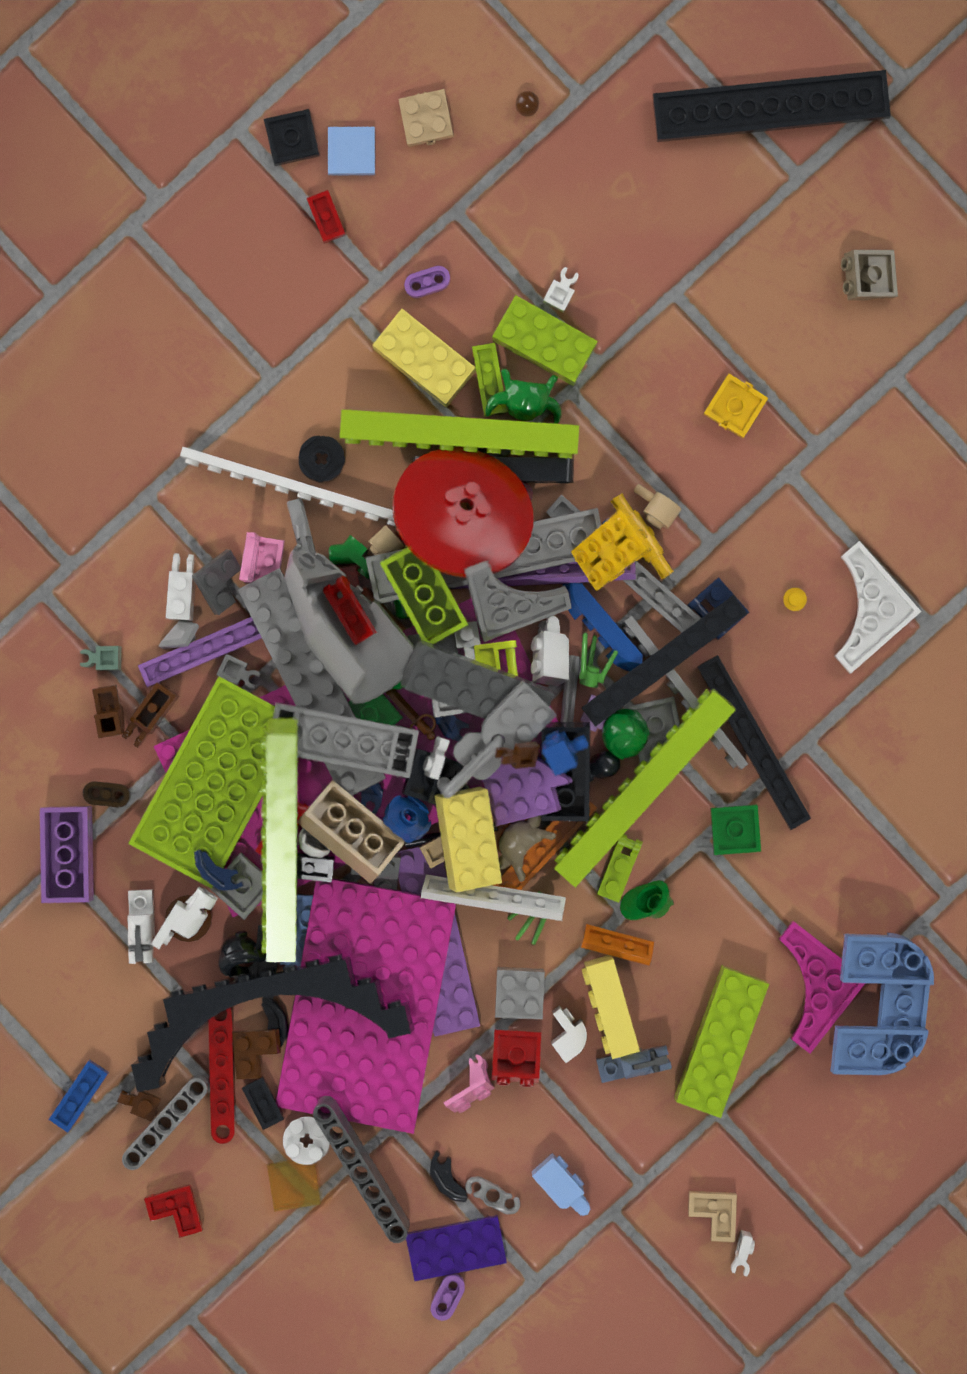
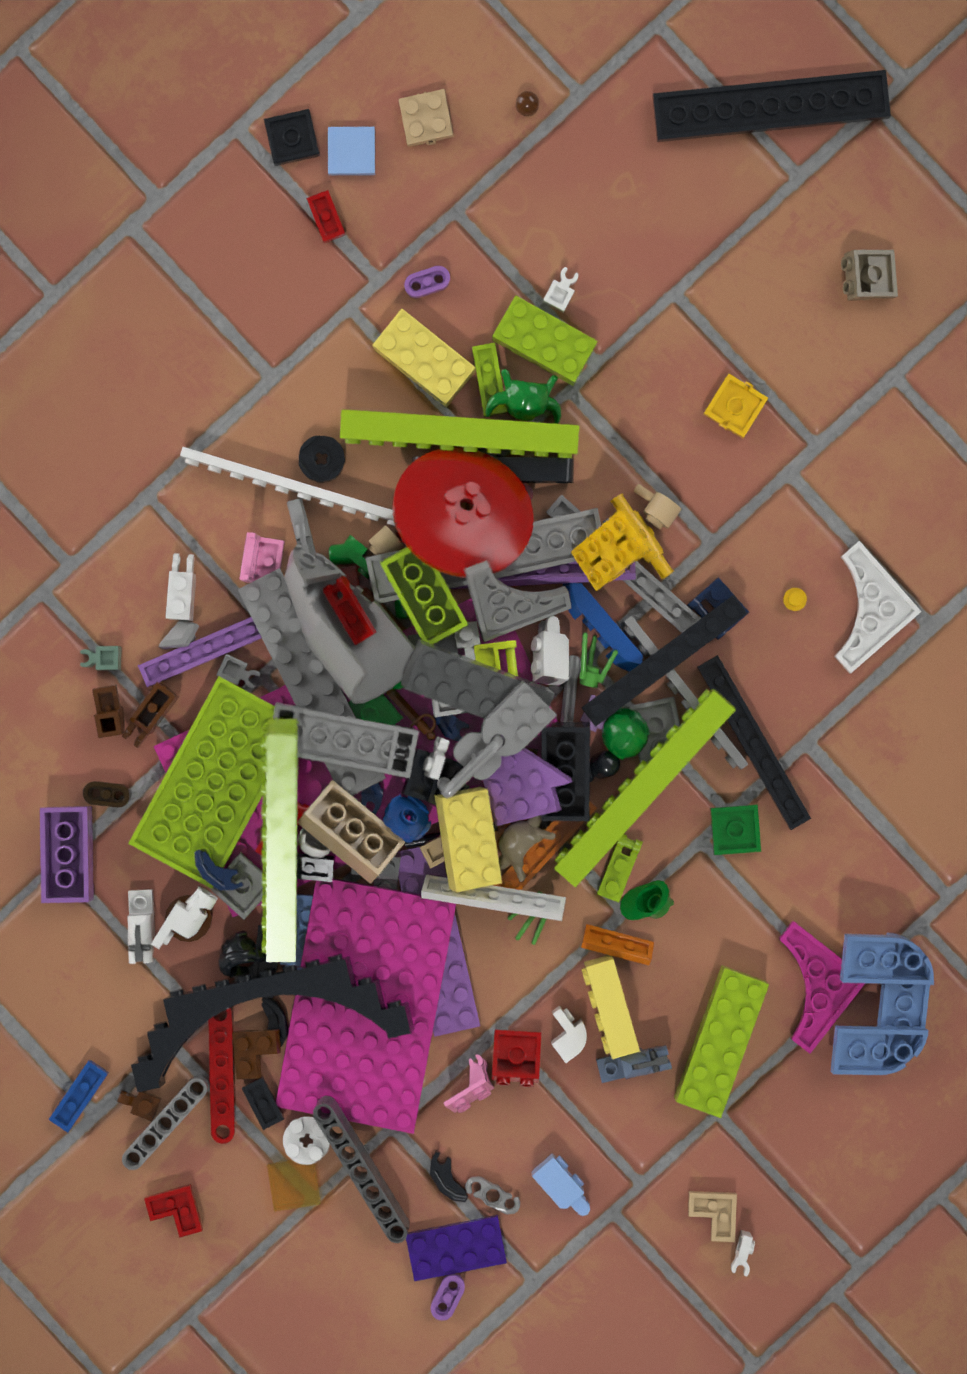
(212, 581): dark grey plate -> none
(519, 993): light grey brick -> none
(522, 756): reddish brown plate -> none
(561, 752): blue brick -> none

